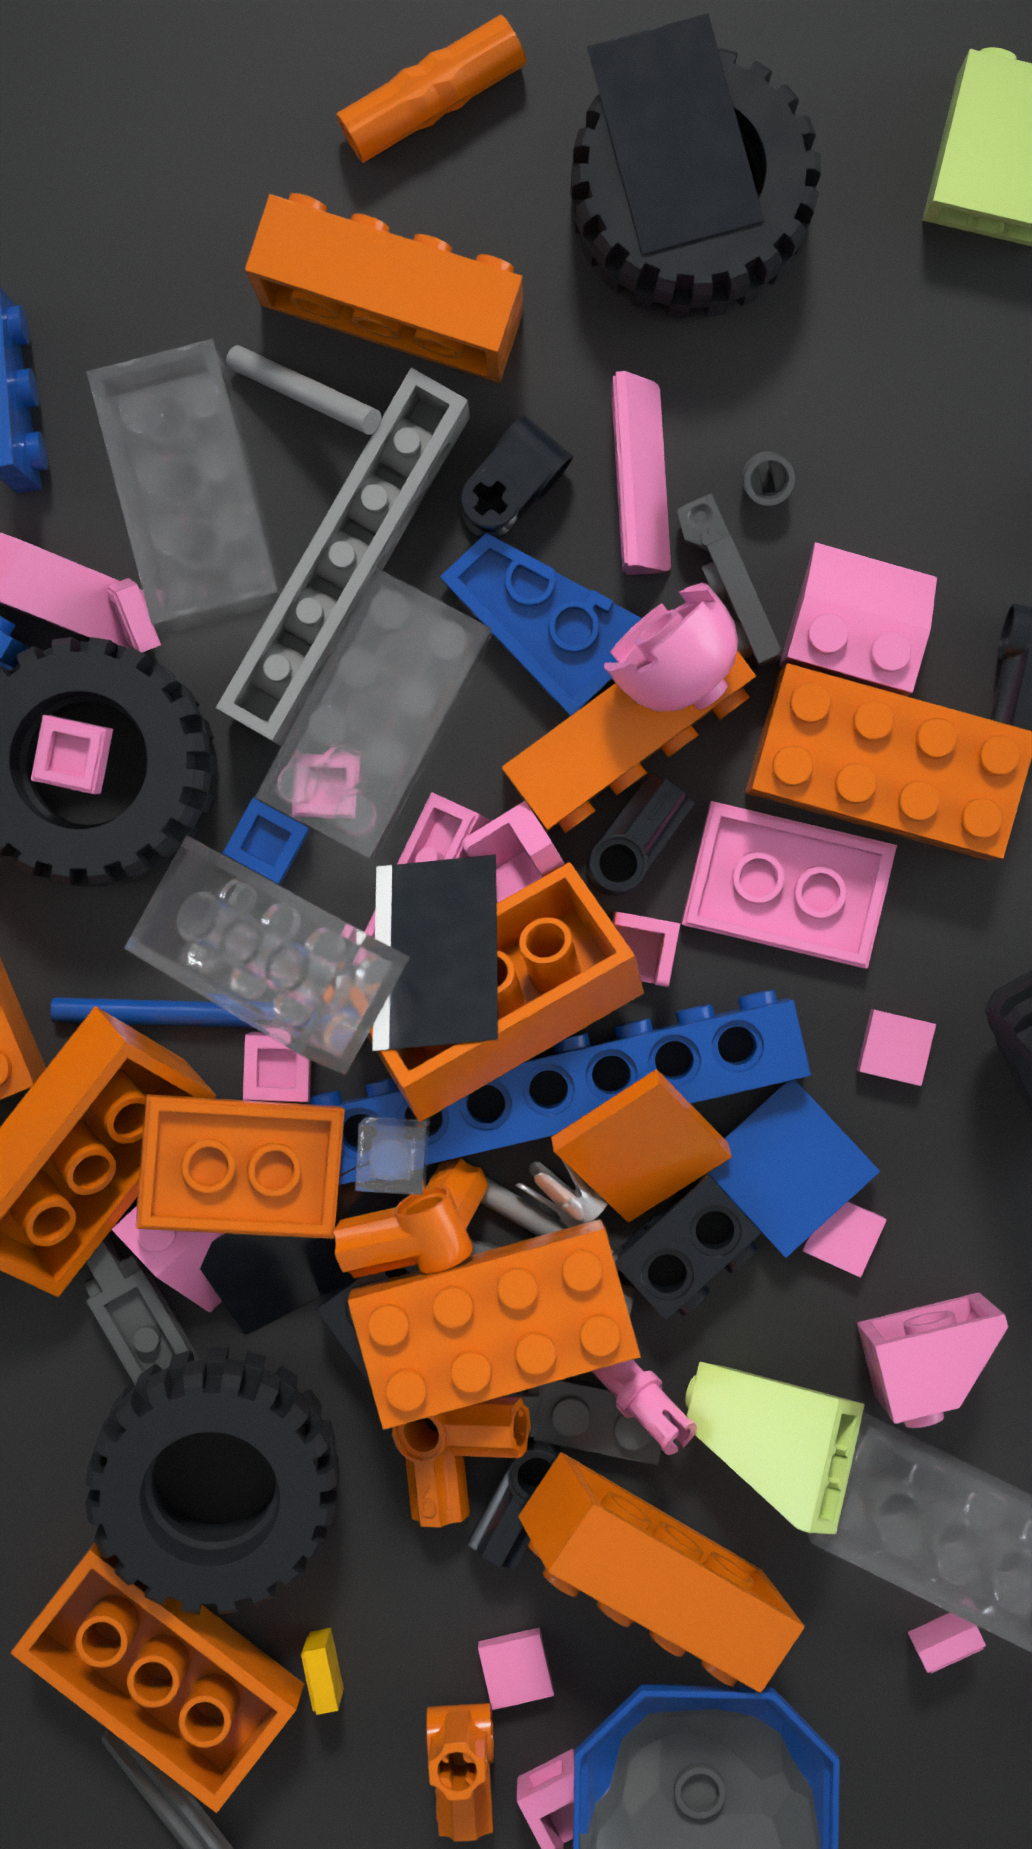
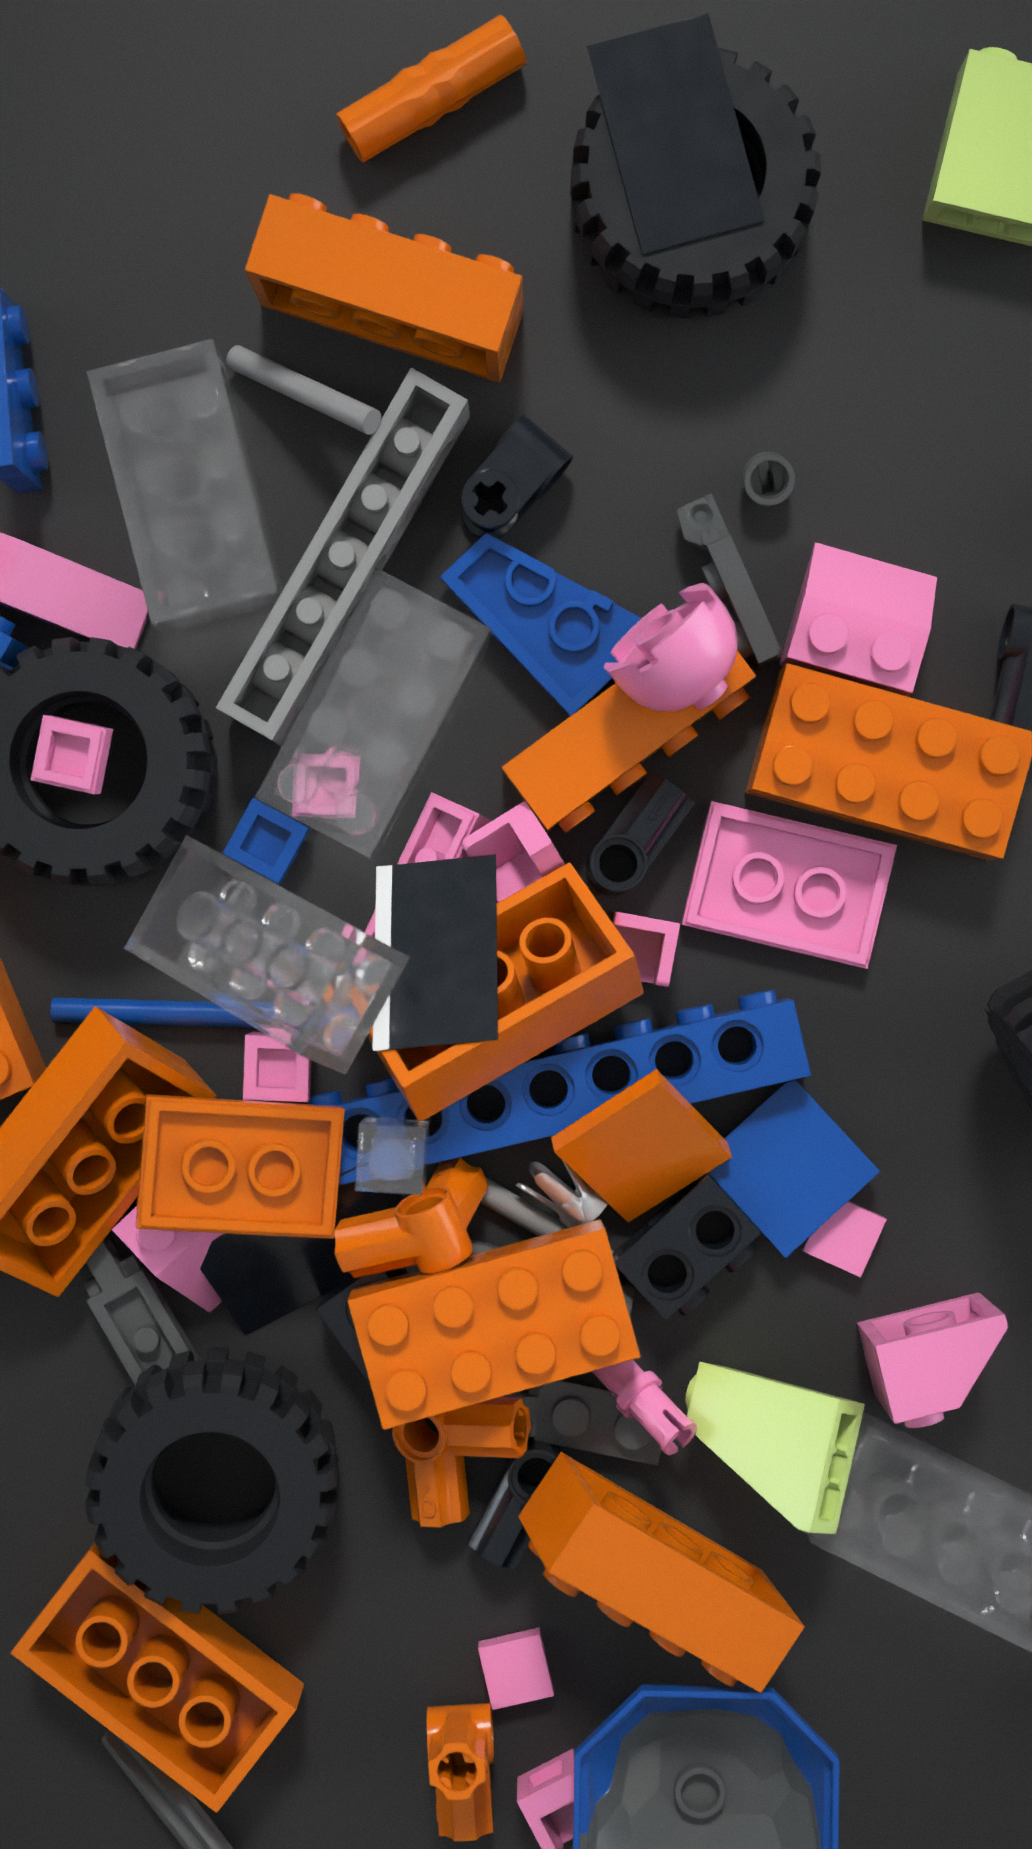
(133, 615): bright pink tile -> none
(322, 1671): yellow tile -> none
(640, 475): bright pink slope -> none
(896, 1047): bright pink tile -> none
(945, 1641): bright pink tile -> none

